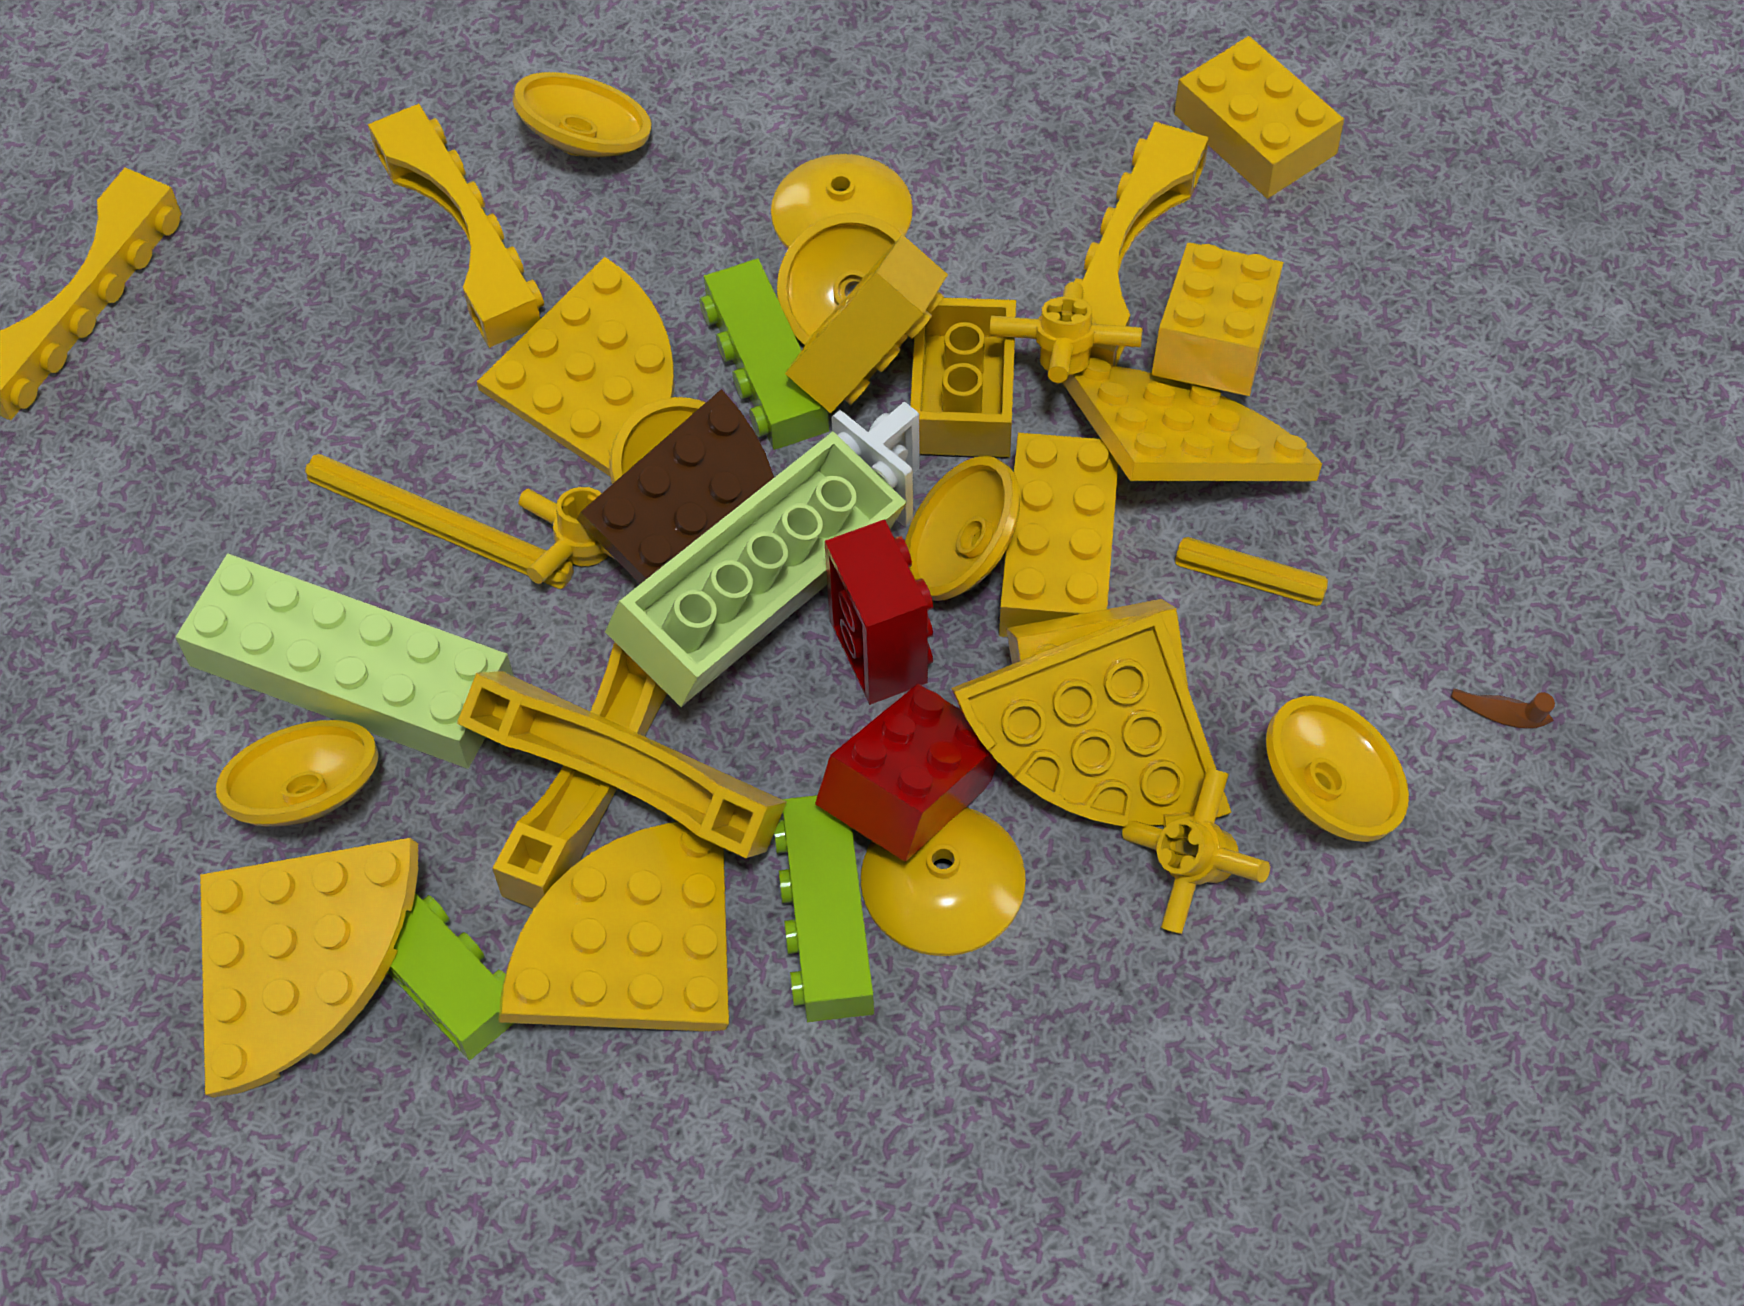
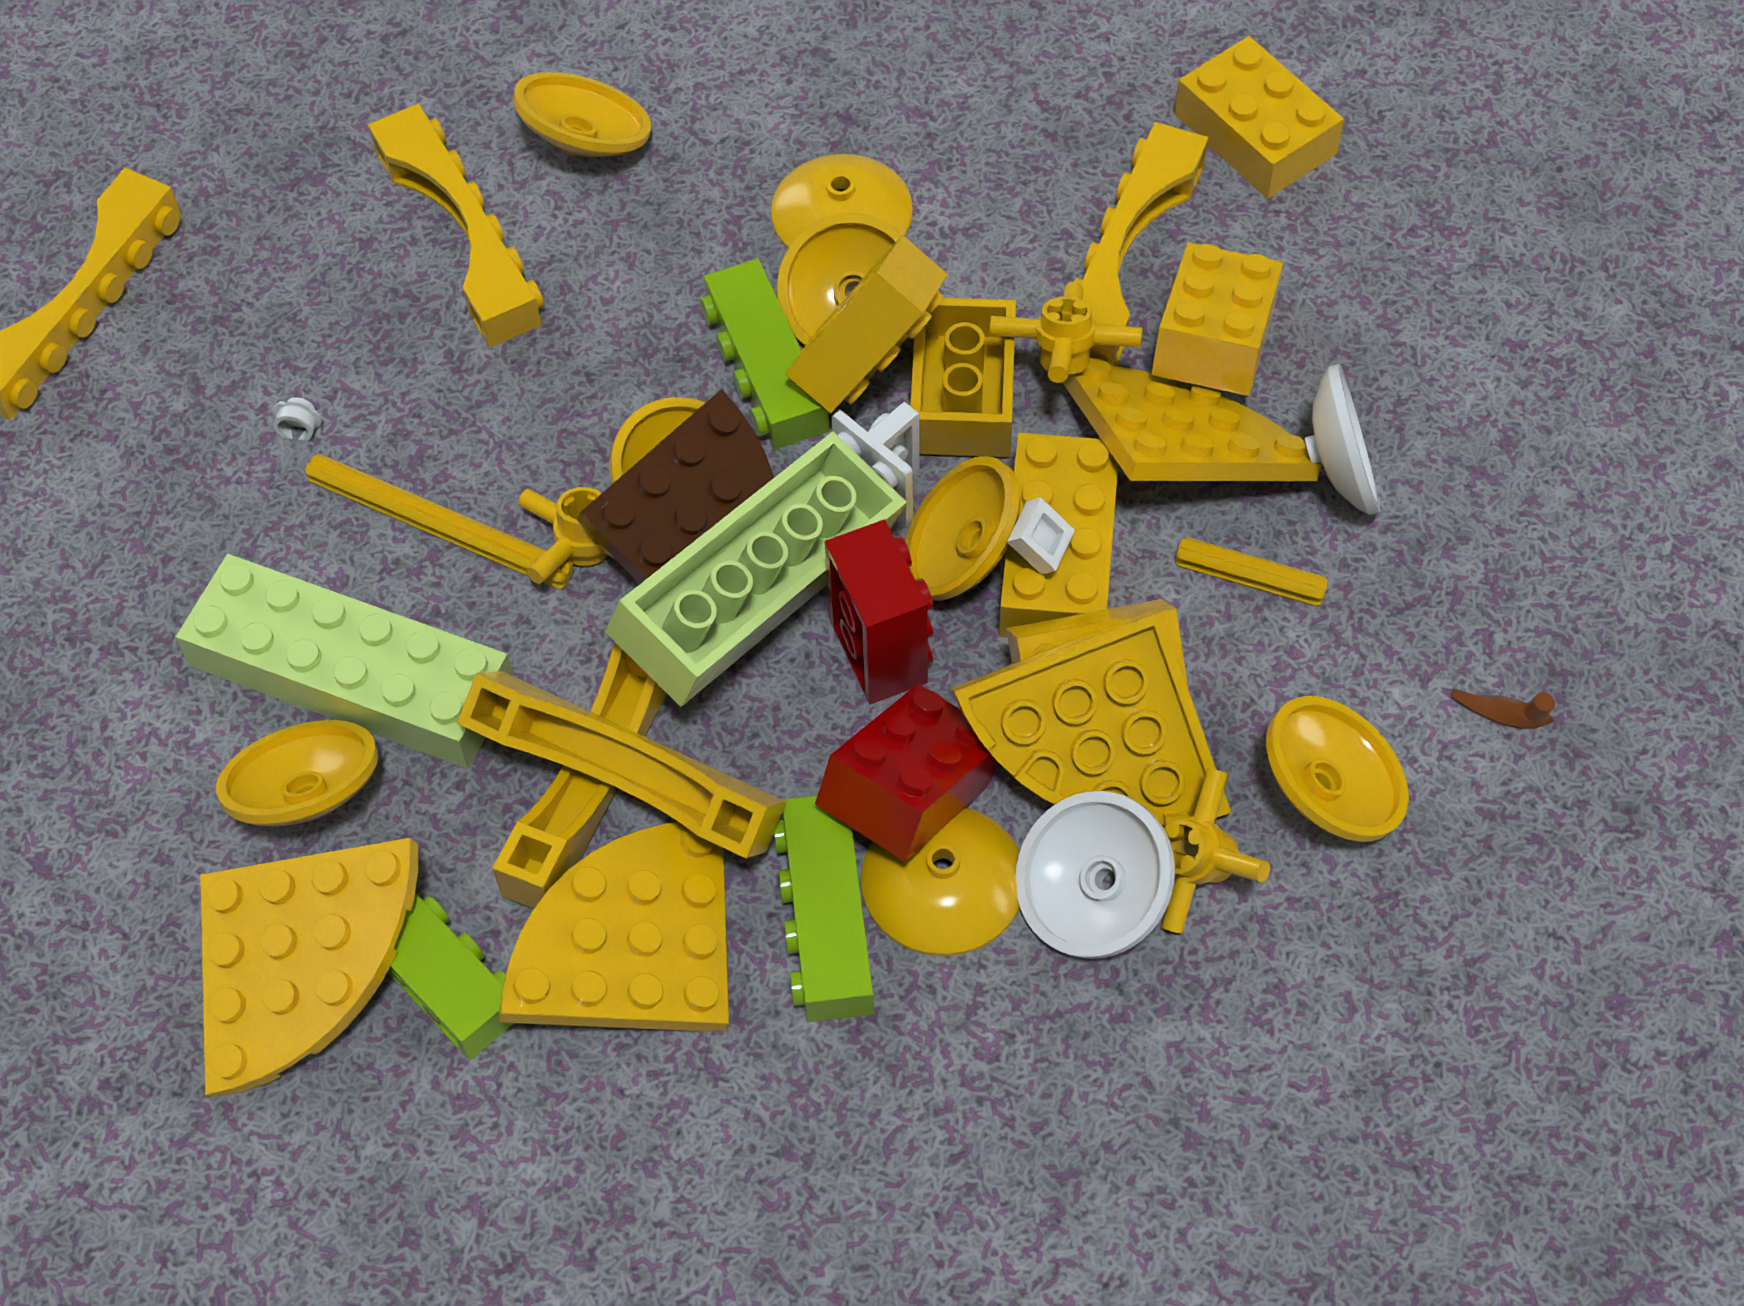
(295, 413): none -> white plate
(587, 364): yellow plate -> none
(1041, 536): none -> white plate
(1070, 856): none -> white dish
(1340, 442): none -> white dish

